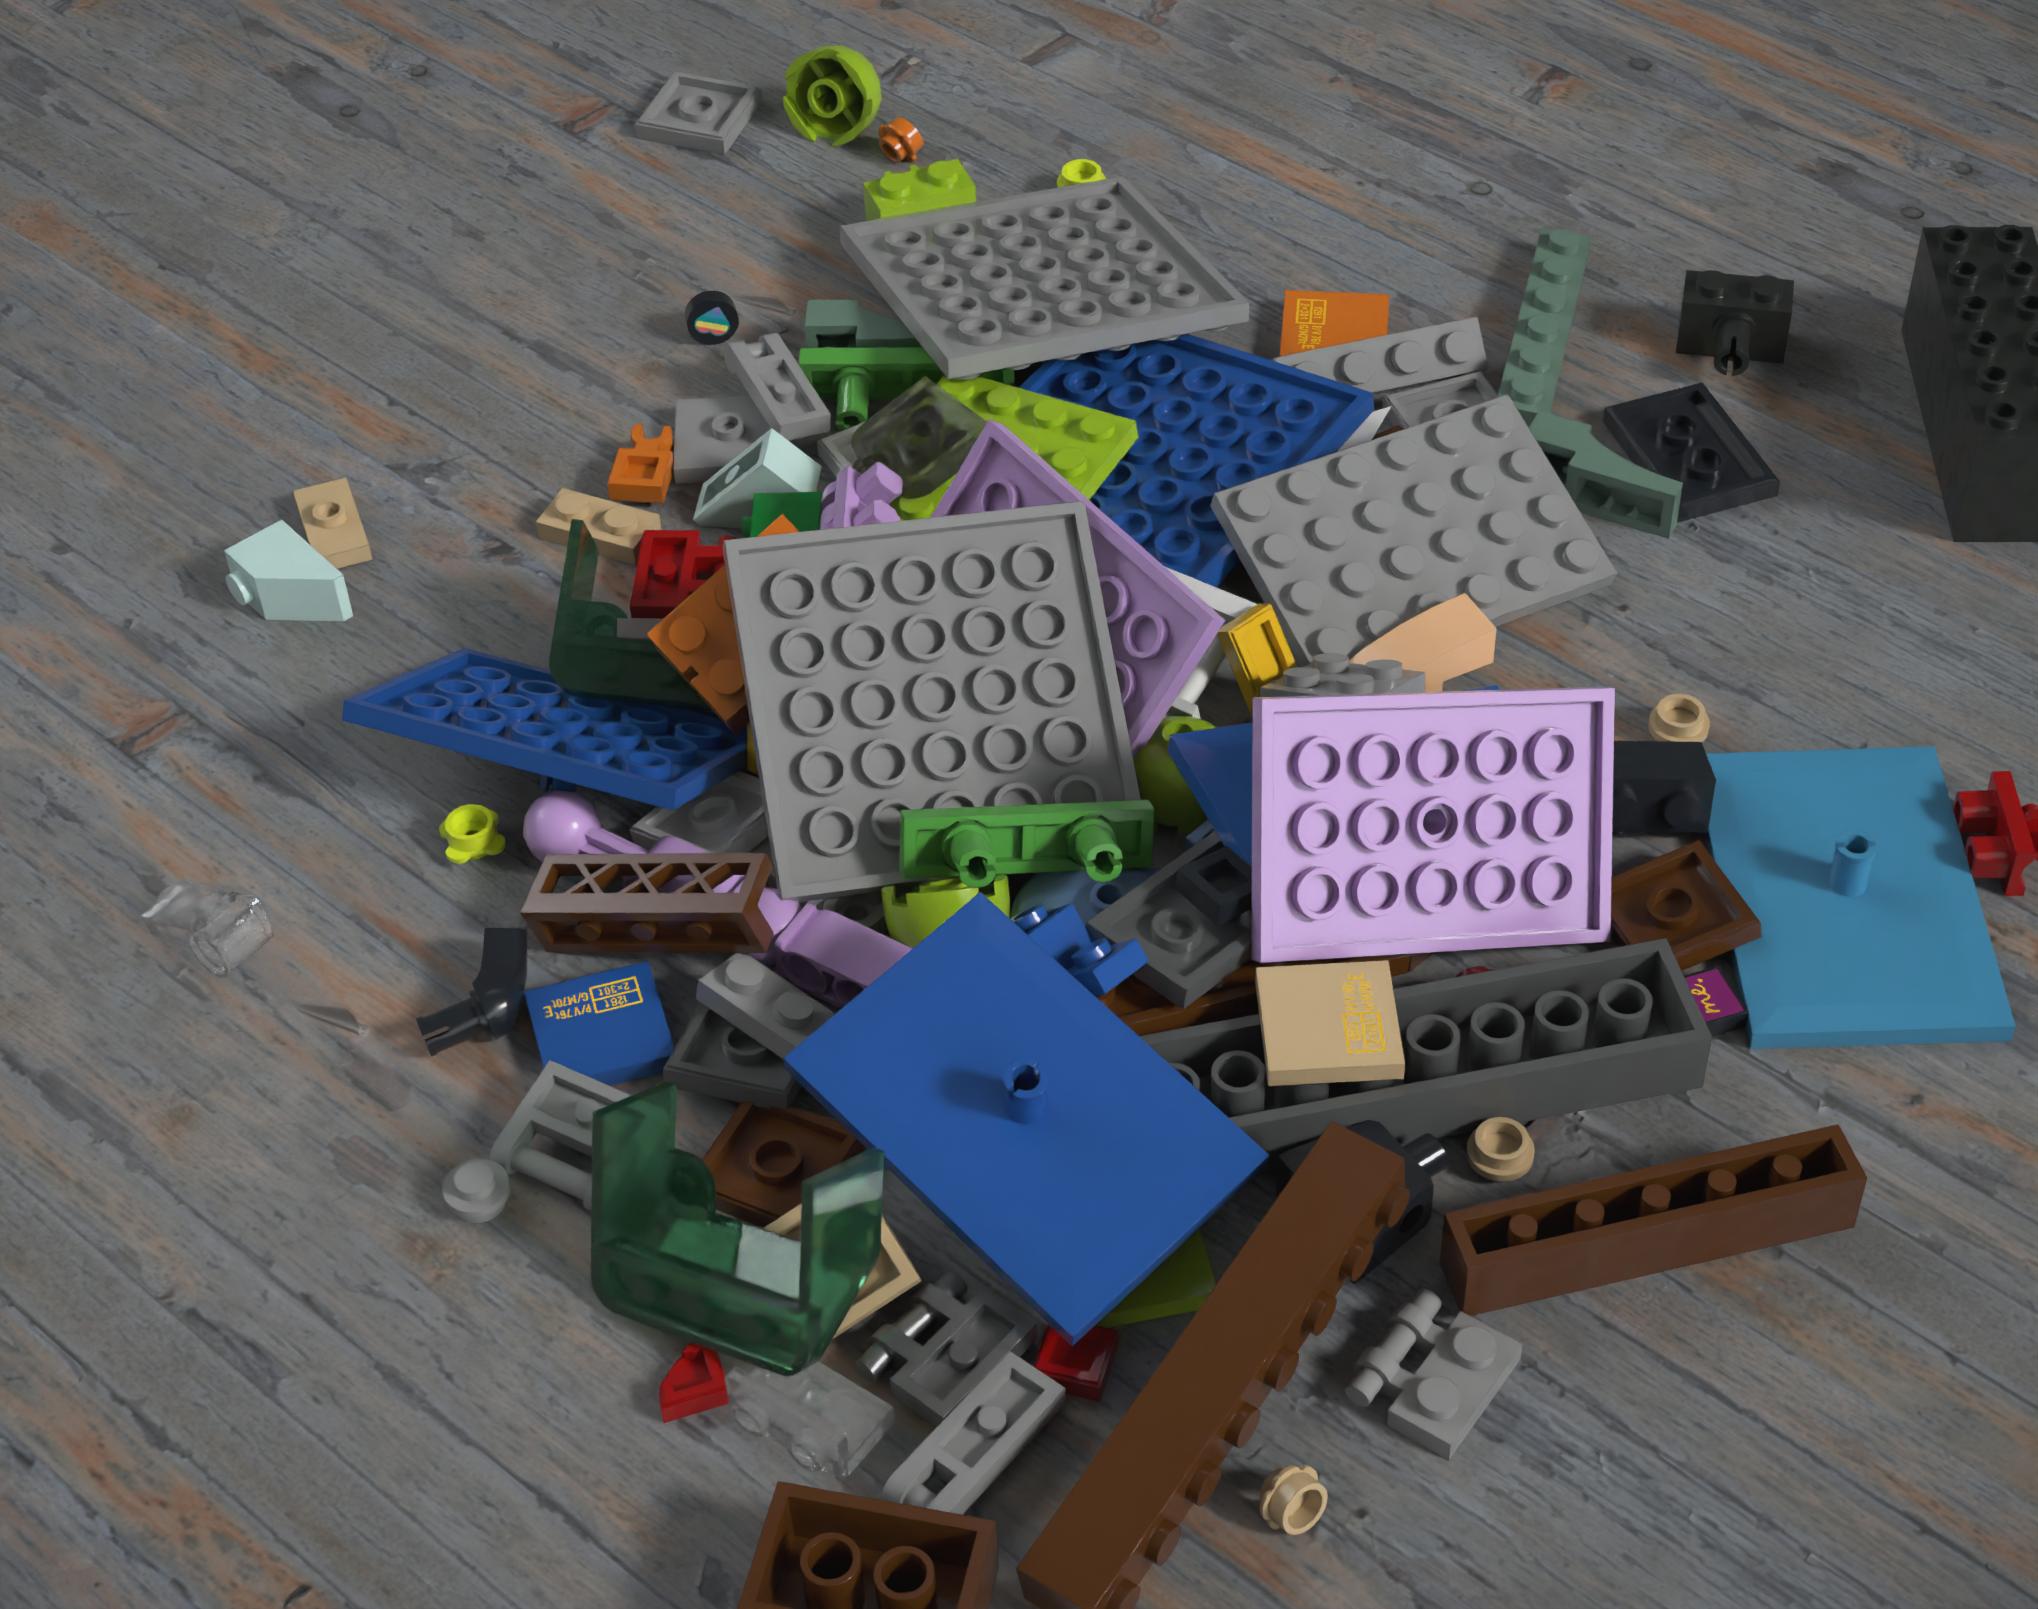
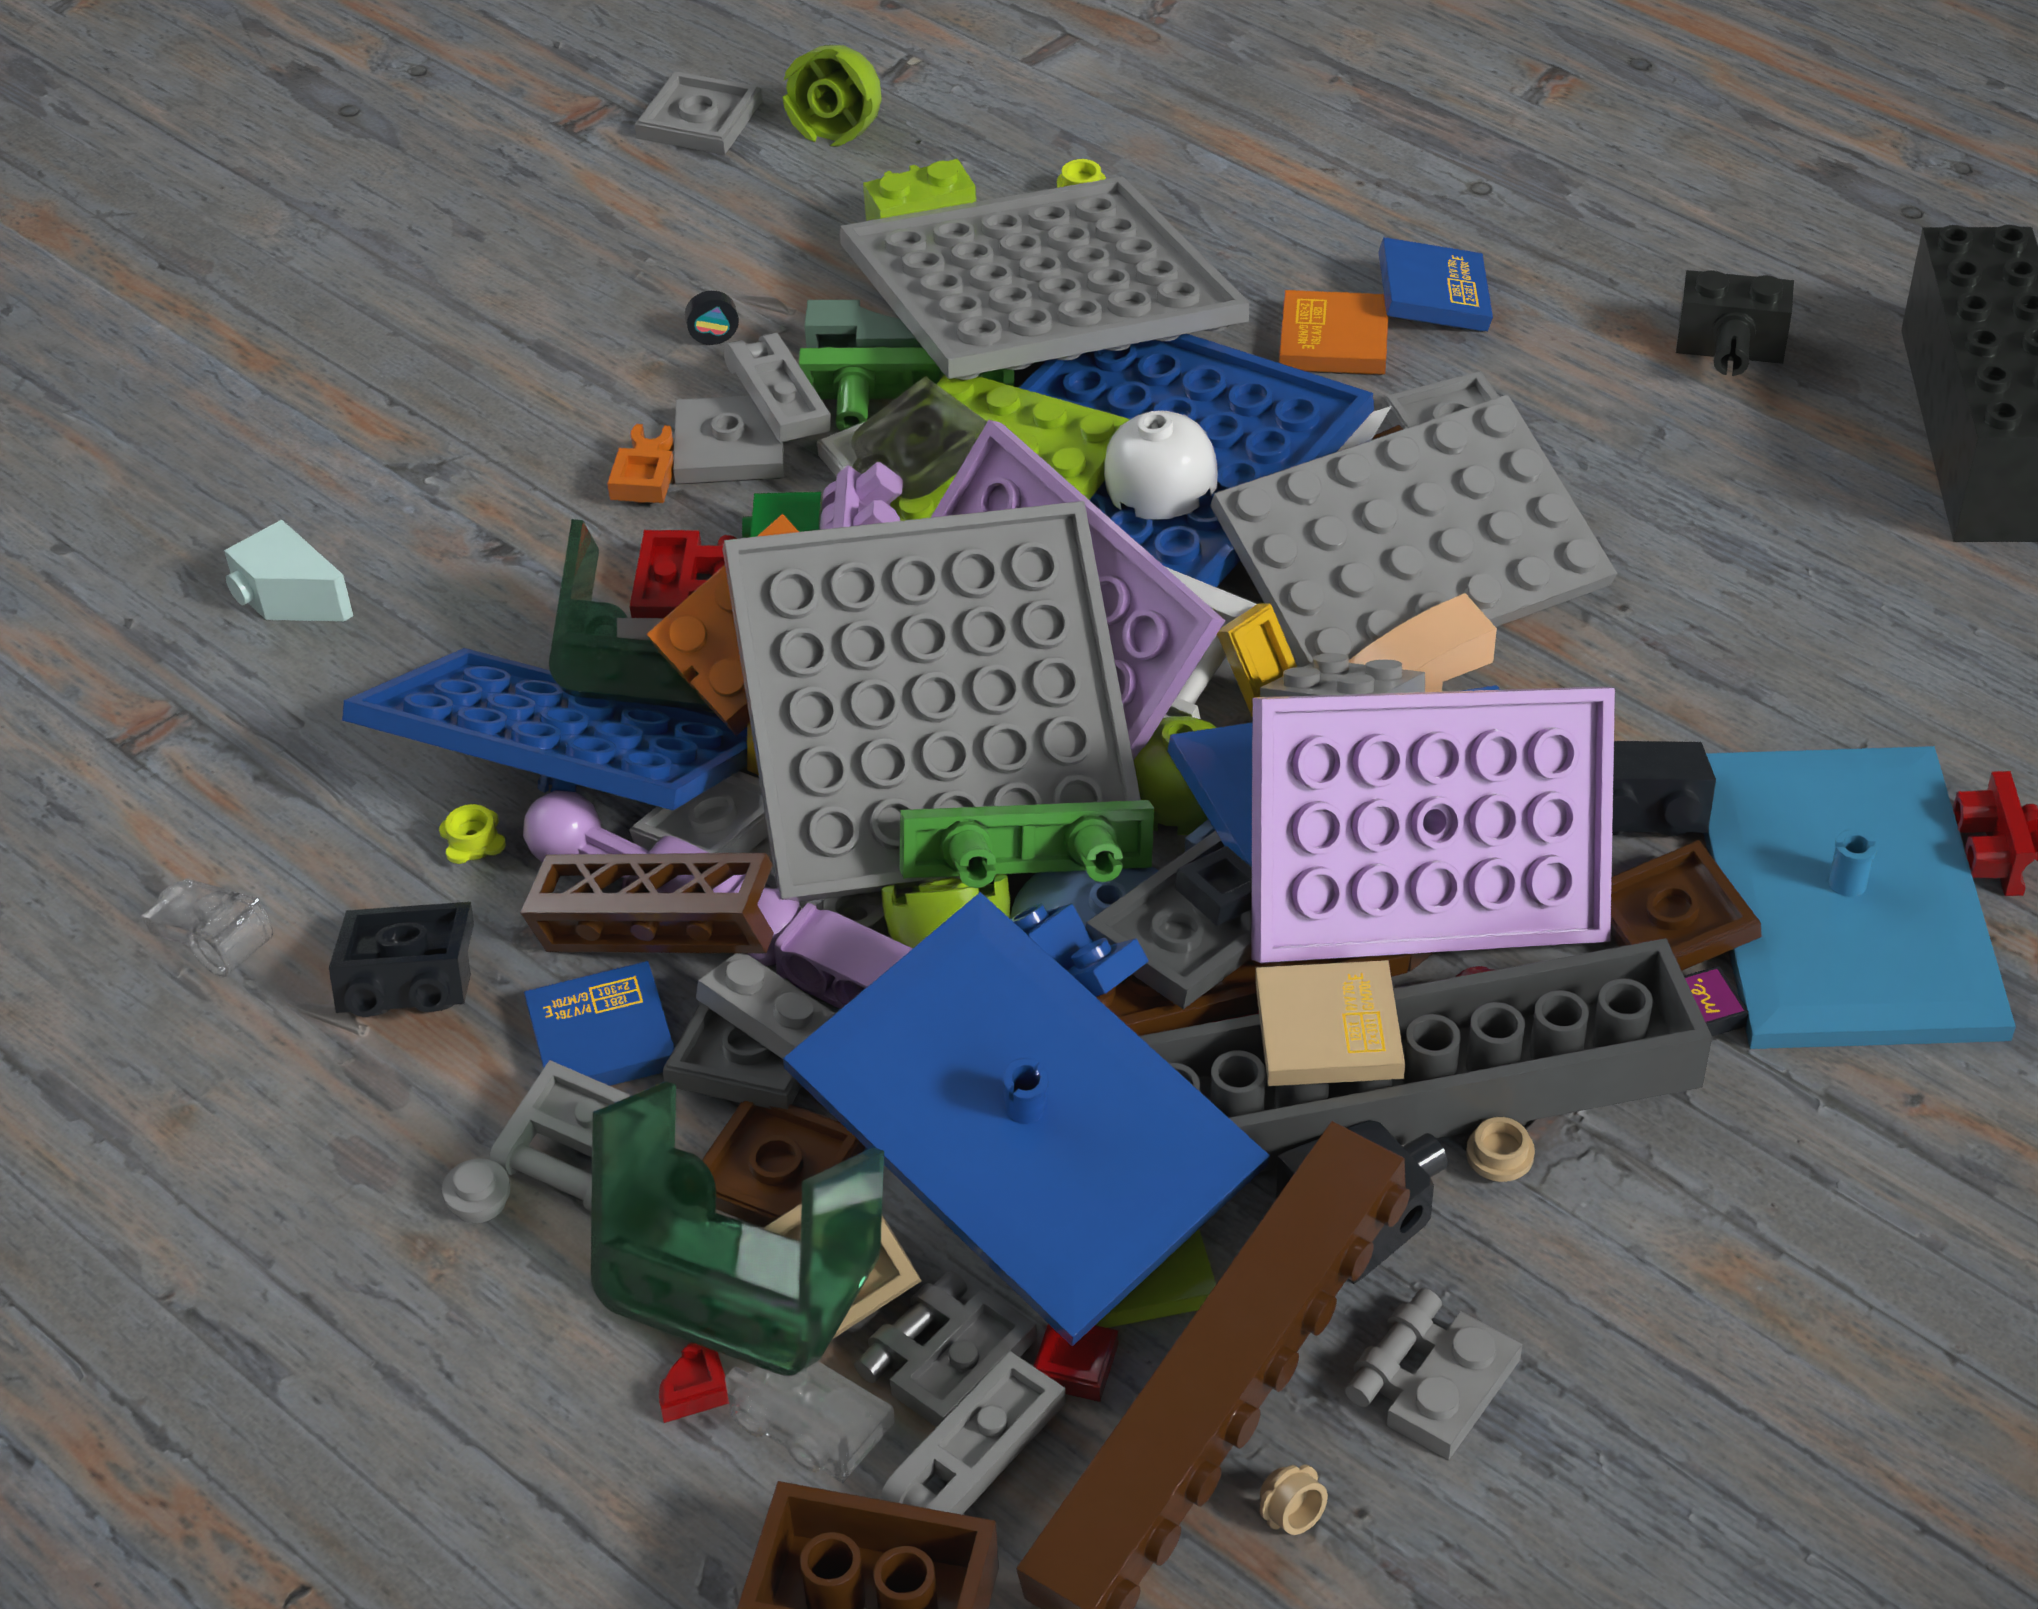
(333, 523): tan plate -> none
(402, 958): none -> black plate
(495, 995): black arm -> none
(613, 526): tan plate -> none
(764, 467): light aqua slope -> none
(900, 140): orange plate -> none
(1160, 465): none -> white cylinder
(1399, 358): light grey plate -> none
(1435, 284): none -> blue tile
(1545, 321): sand green plate -> none
(1605, 482): sand green slope -> none
(1651, 1220): reddish brown brick -> none
(1679, 719): tan plate -> none
(1696, 443): black tile -> none

